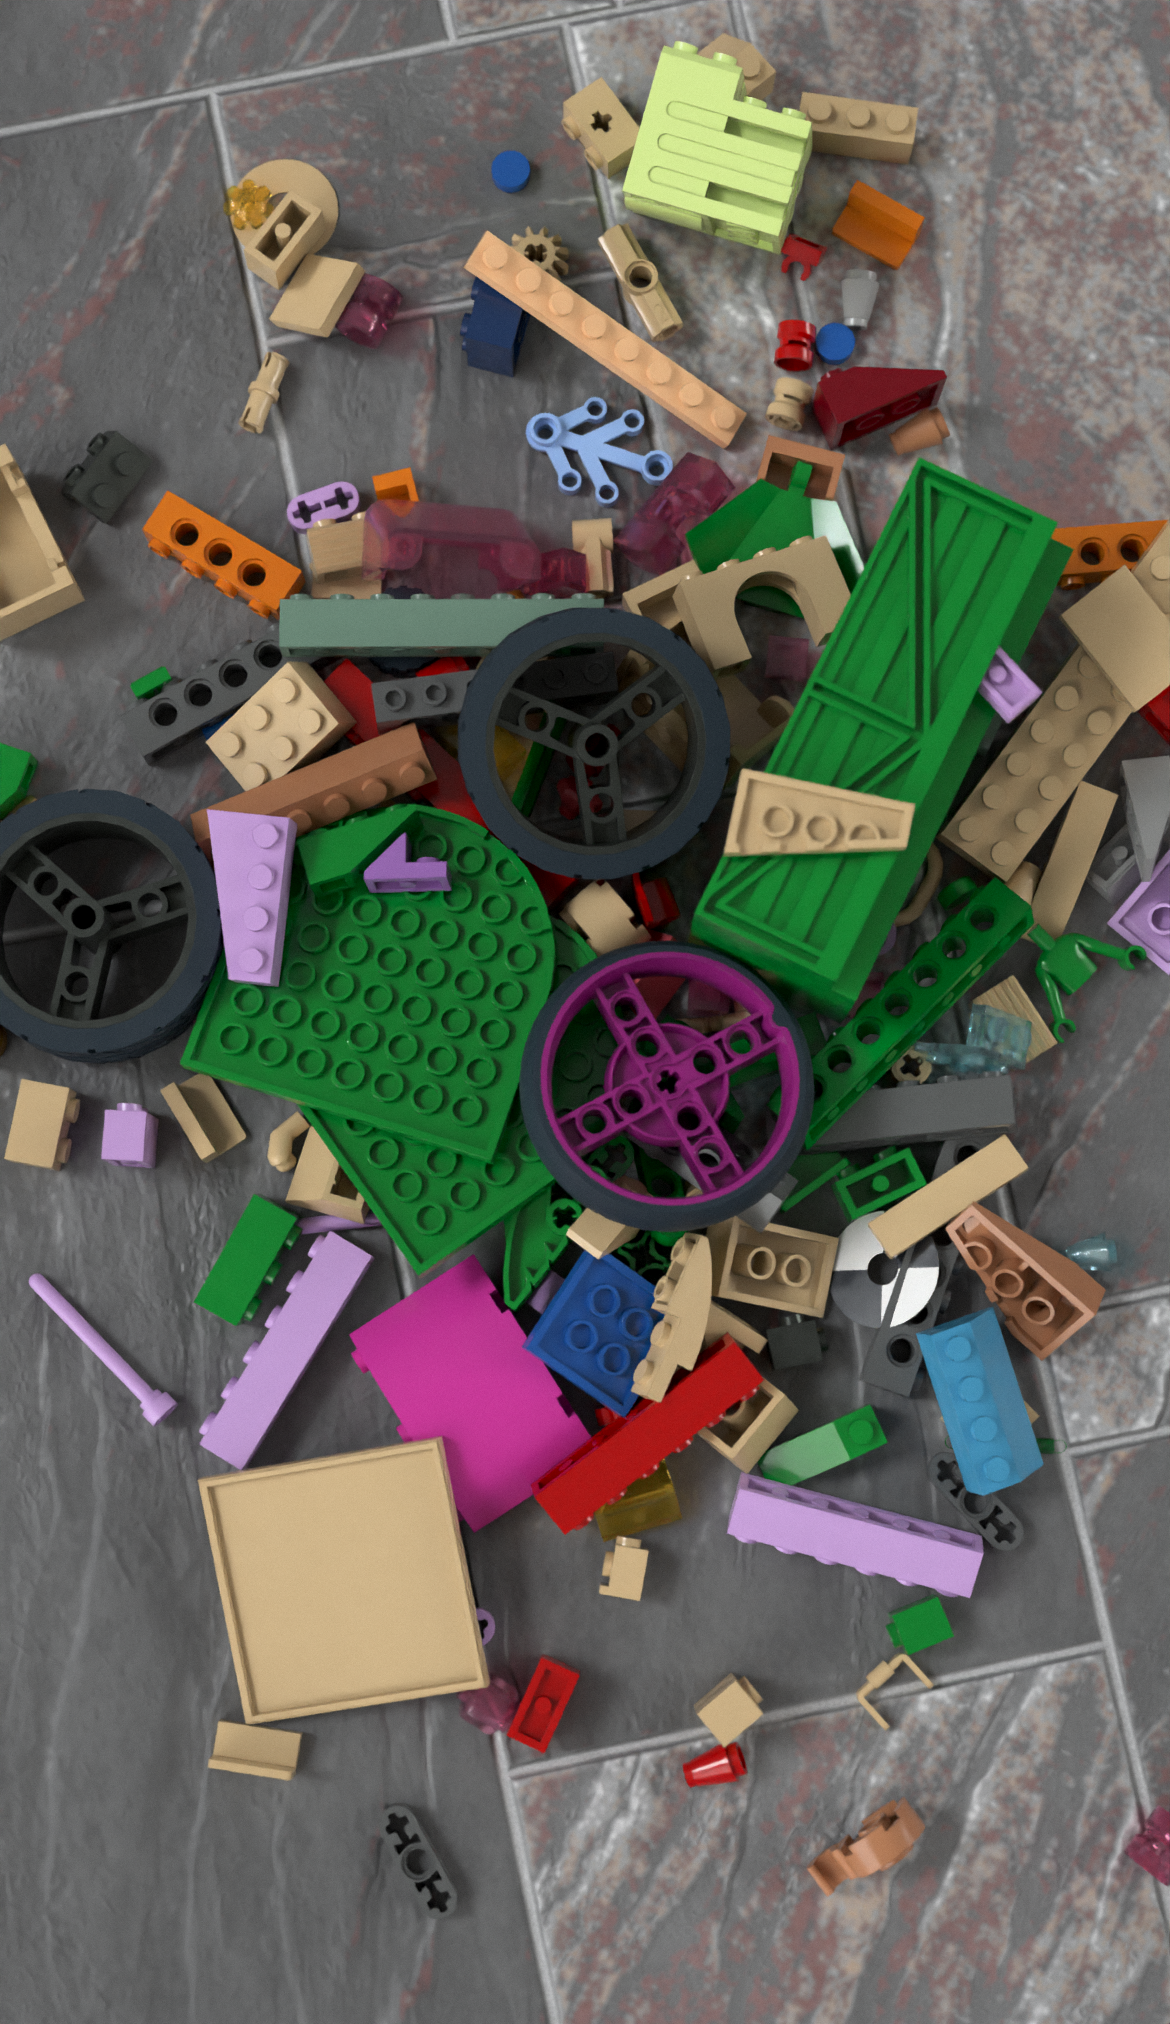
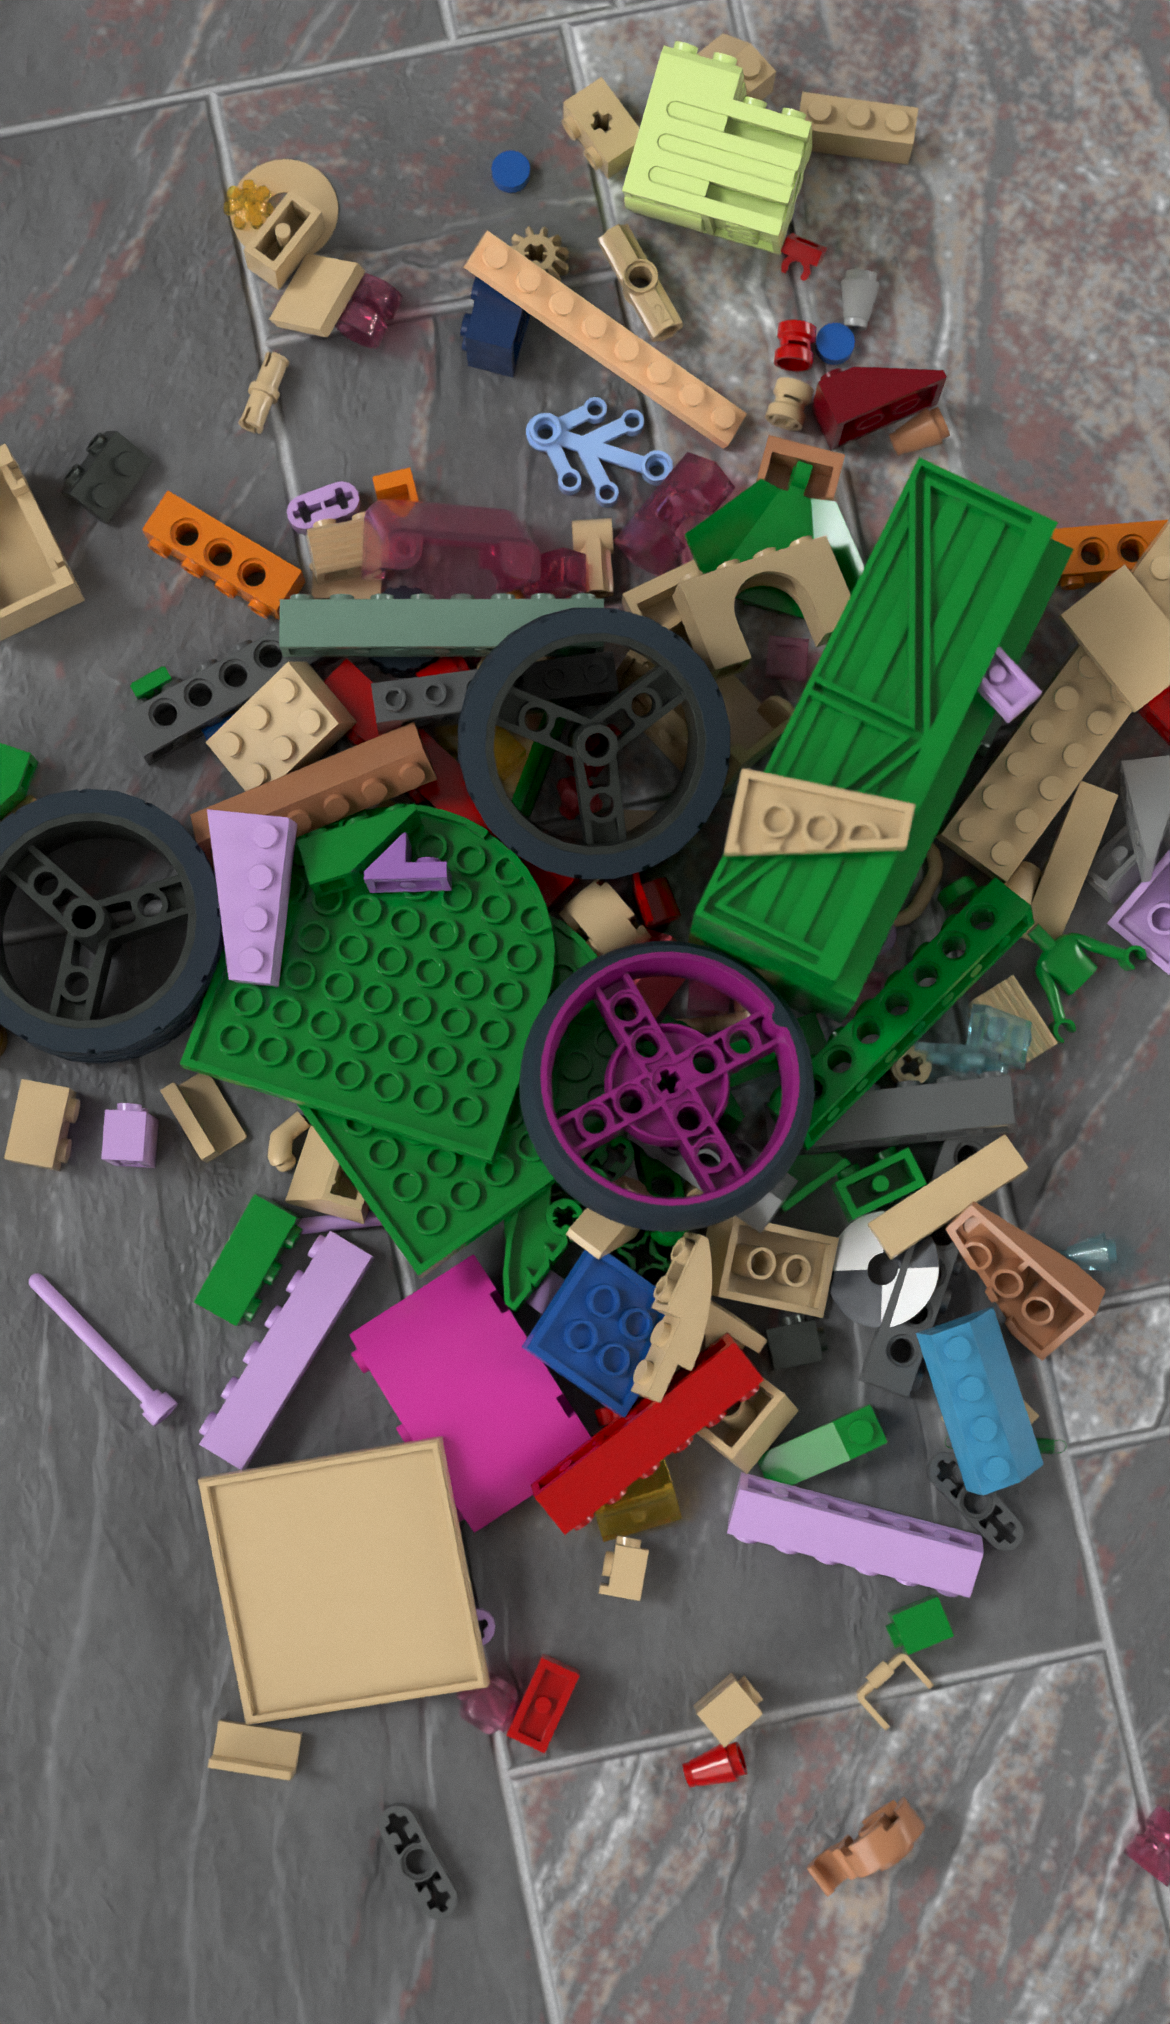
(878, 225): orange panel -> none

